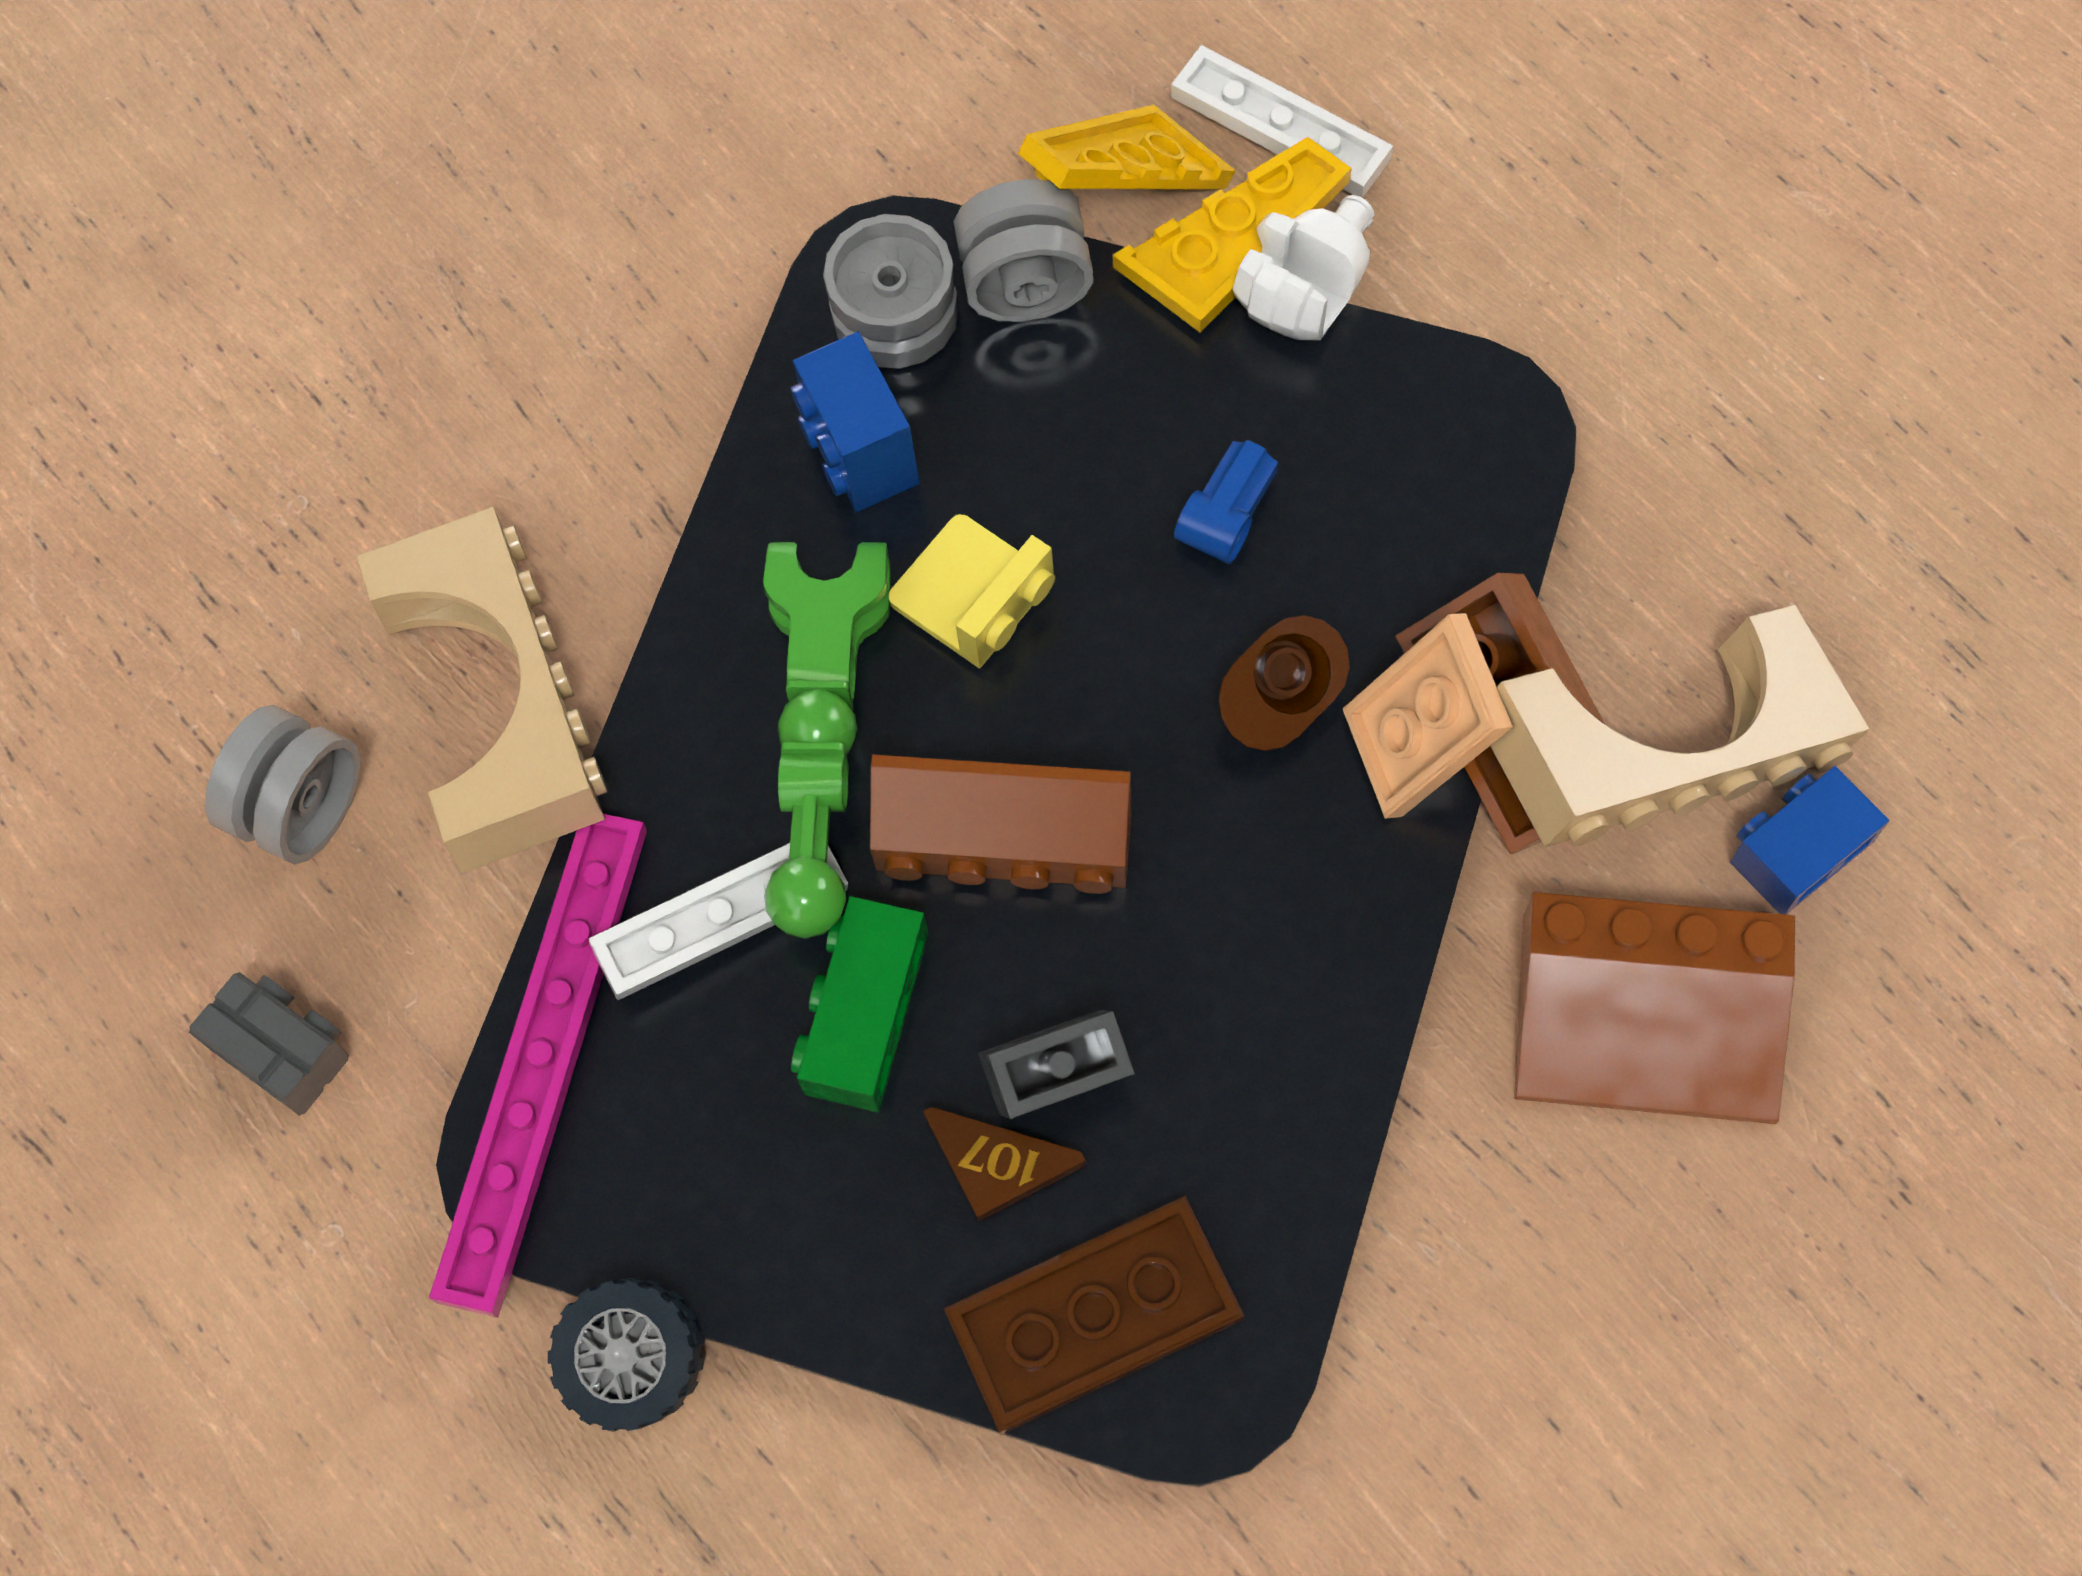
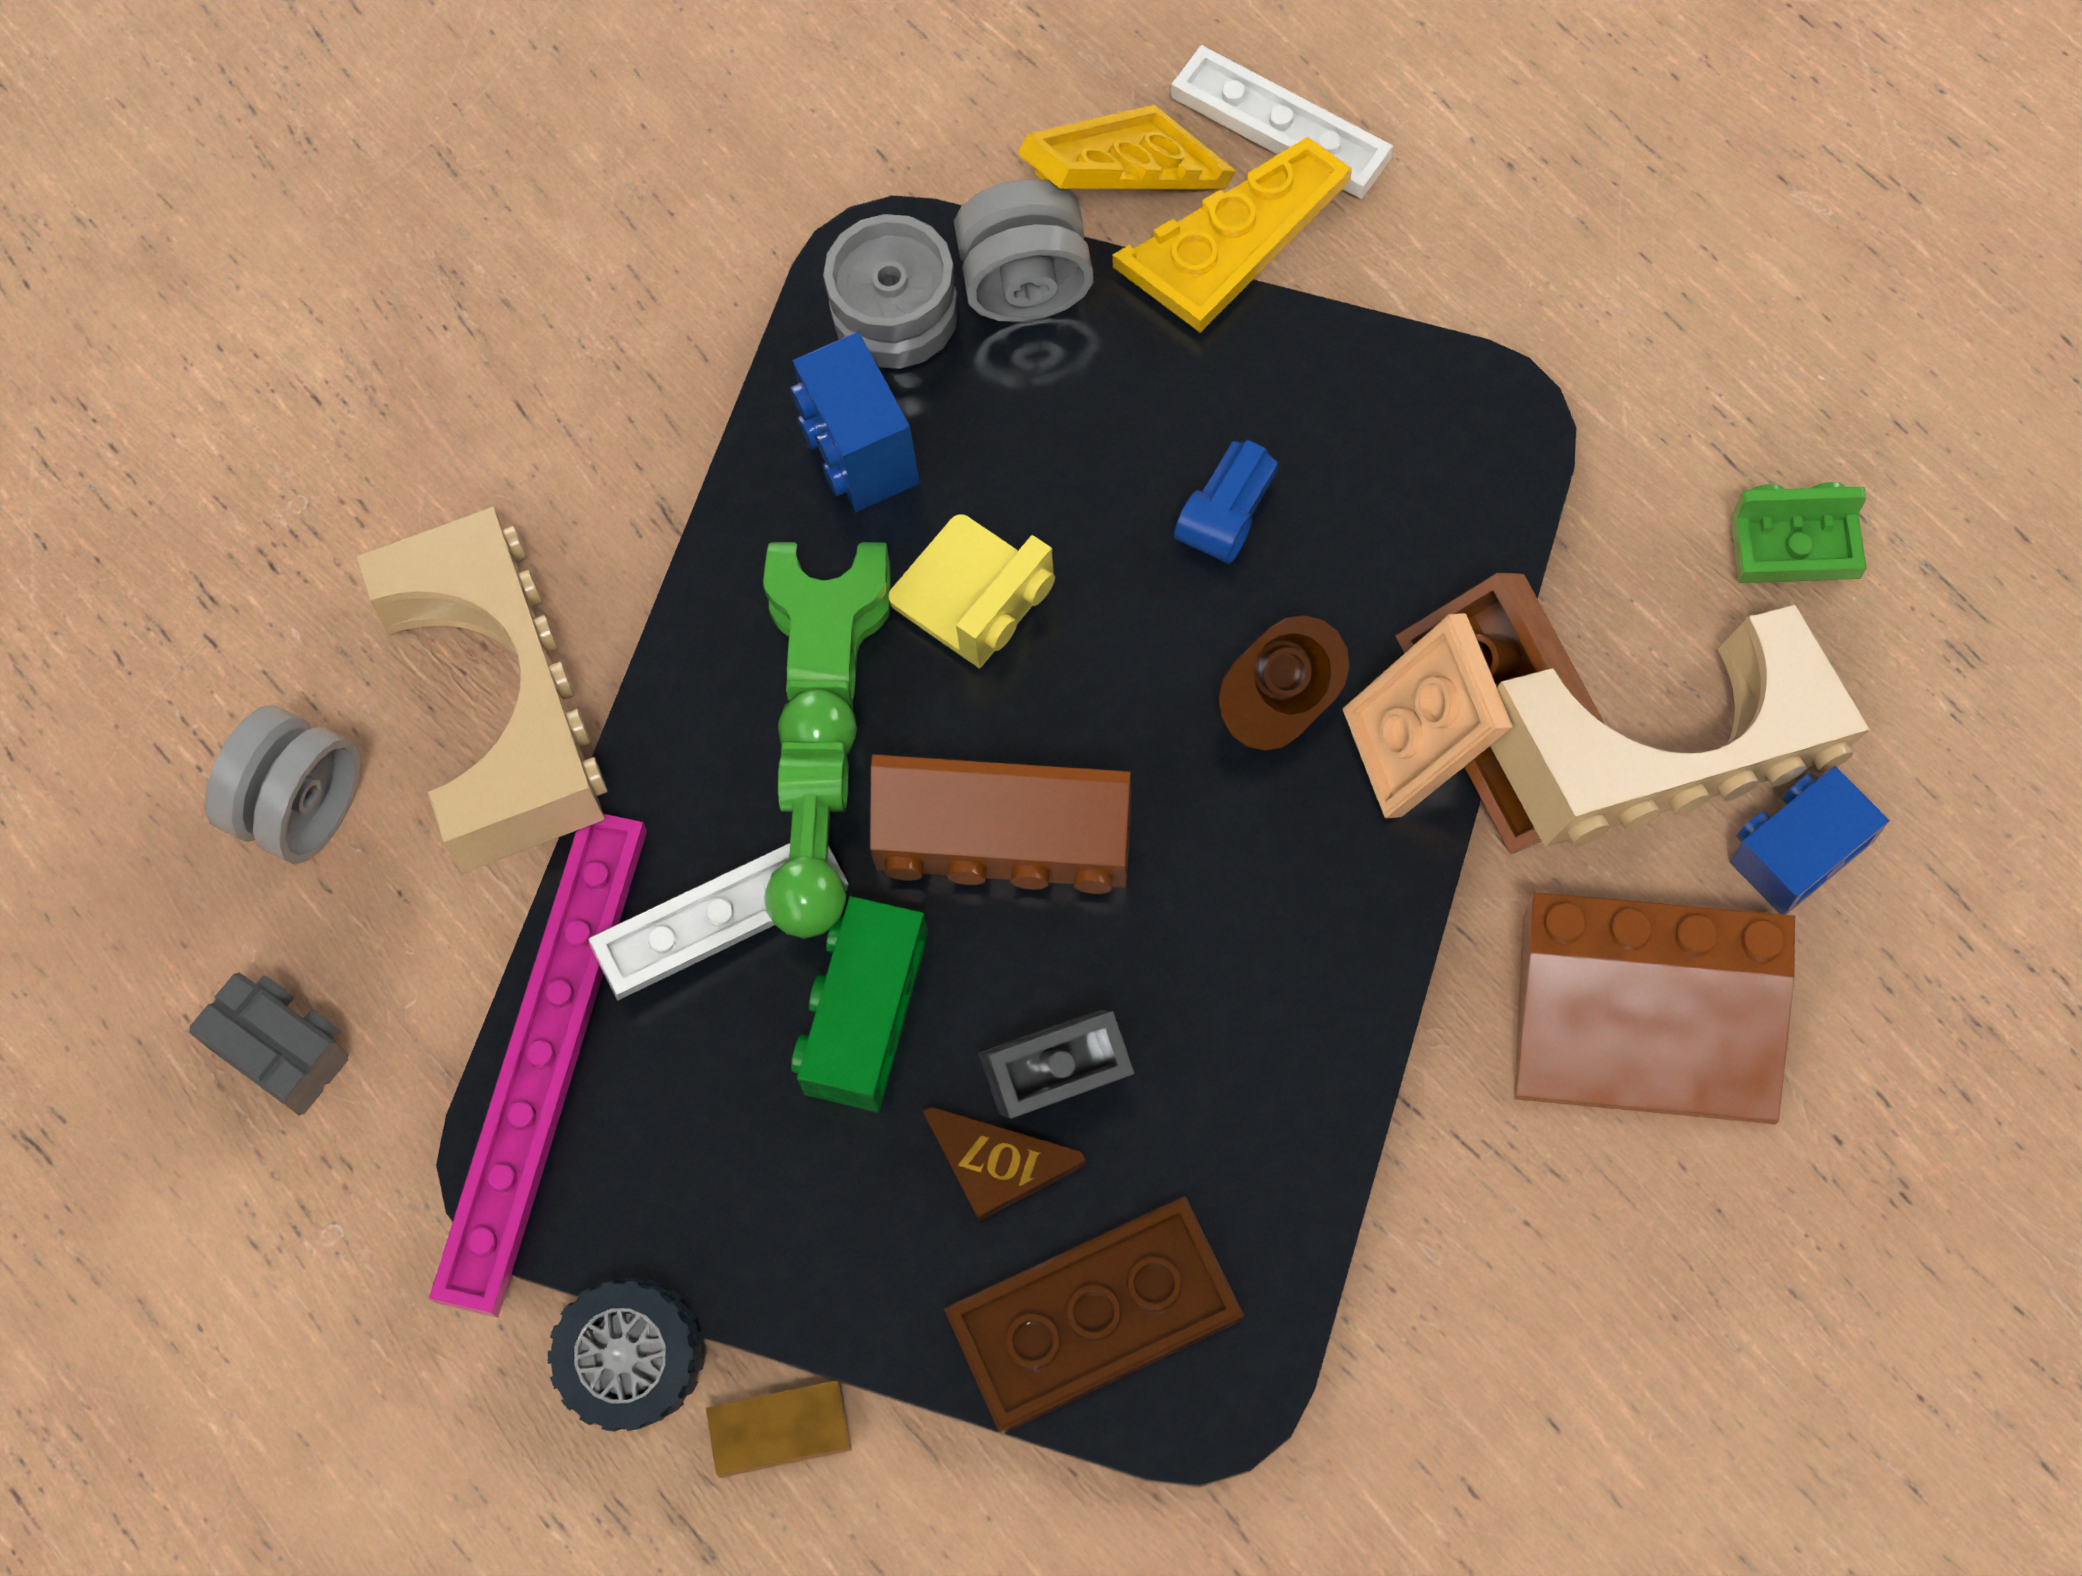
(778, 1429): none -> pearl gold tile
(1305, 268): white piece -> none
(1799, 533): none -> bright green bracket

